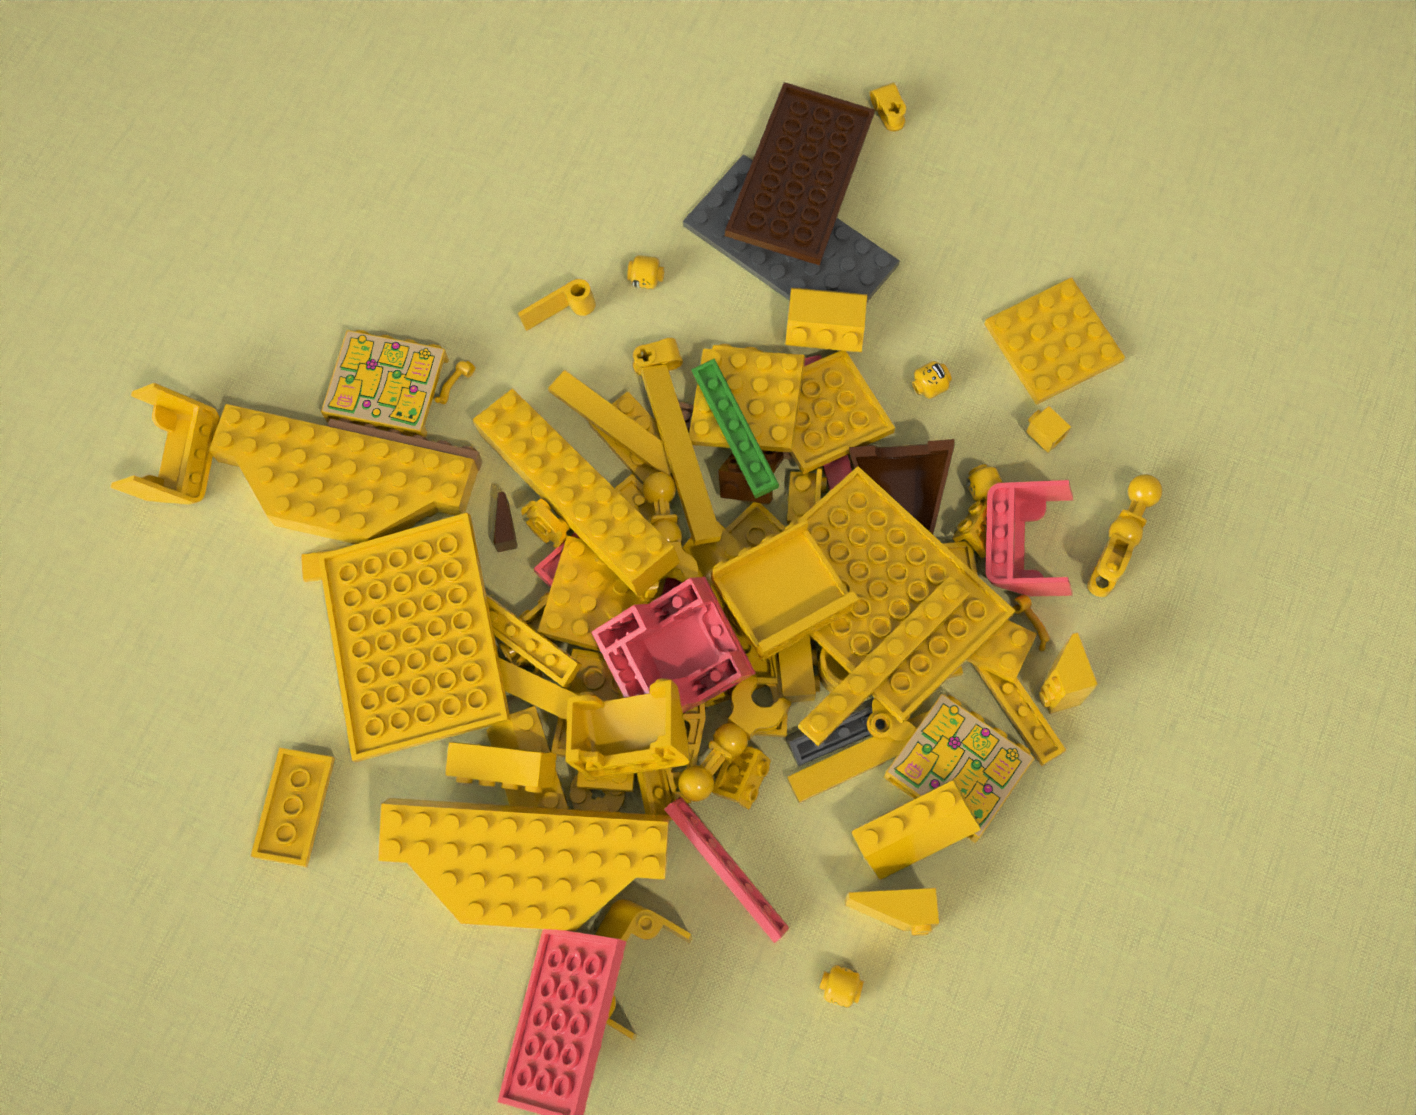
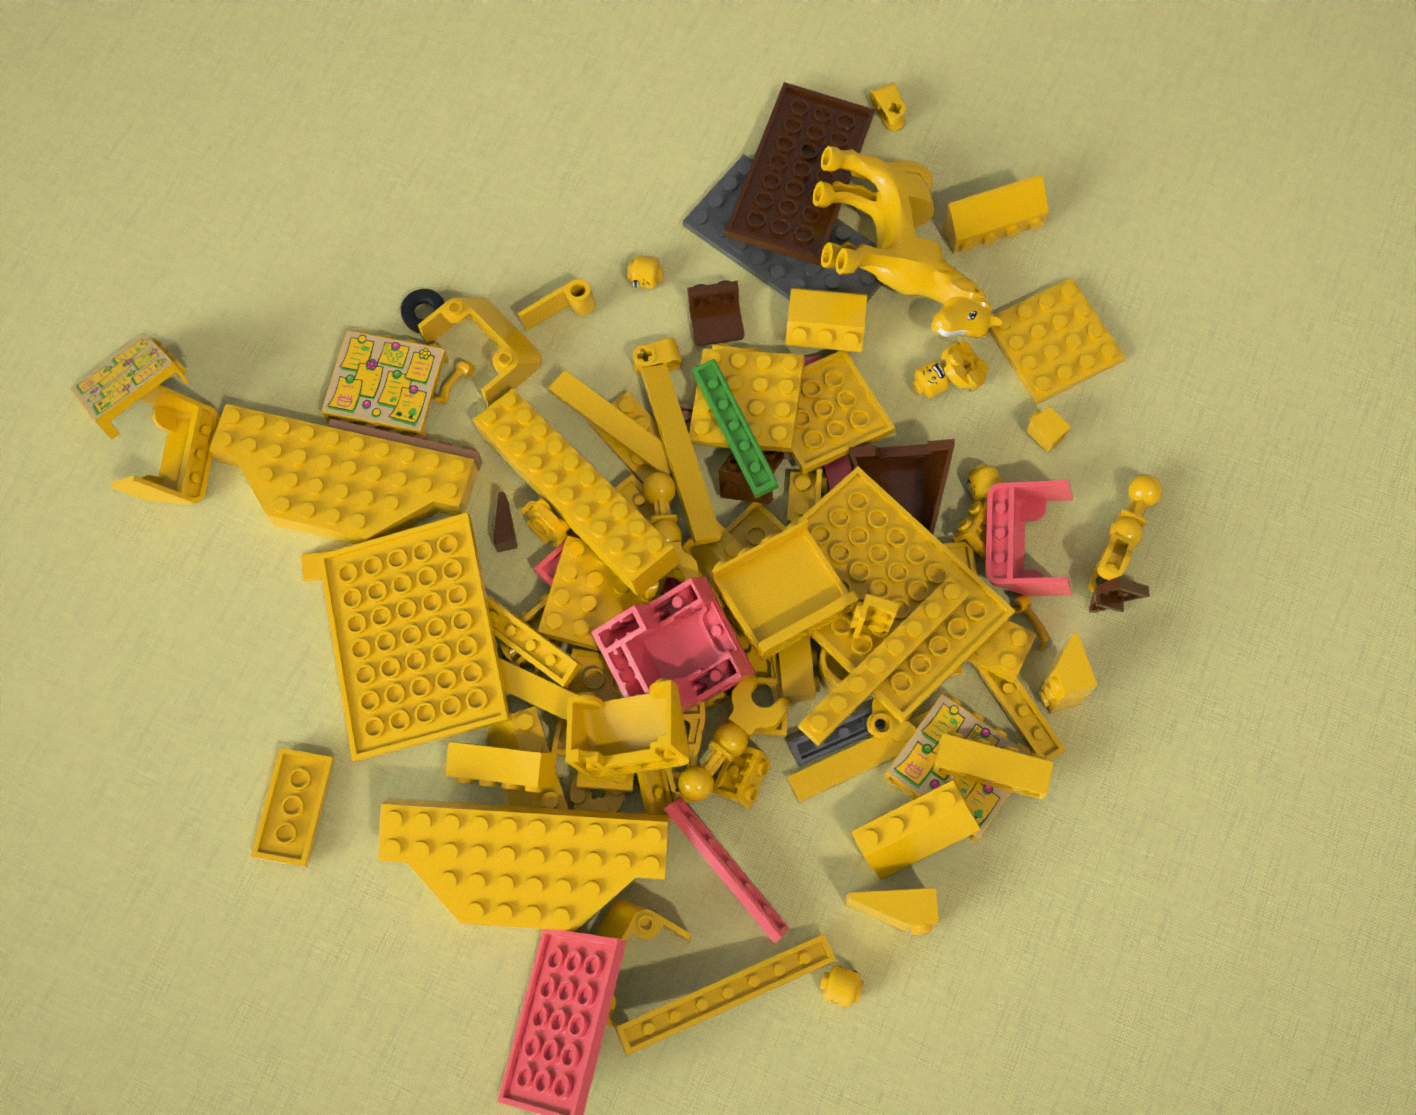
(126, 380): none -> panel
(413, 300): none -> black tyre
(516, 354): none -> yellow windscreen
(715, 313): none -> reddish brown bracket
(724, 994): none -> yellow plate
(874, 613): none -> yellow bracket
(901, 259): none -> yellow animal
(964, 366): none -> yellow plate
(993, 766): none -> yellow brick
(996, 214): none -> yellow slope
(1115, 592): none -> reddish brown slope

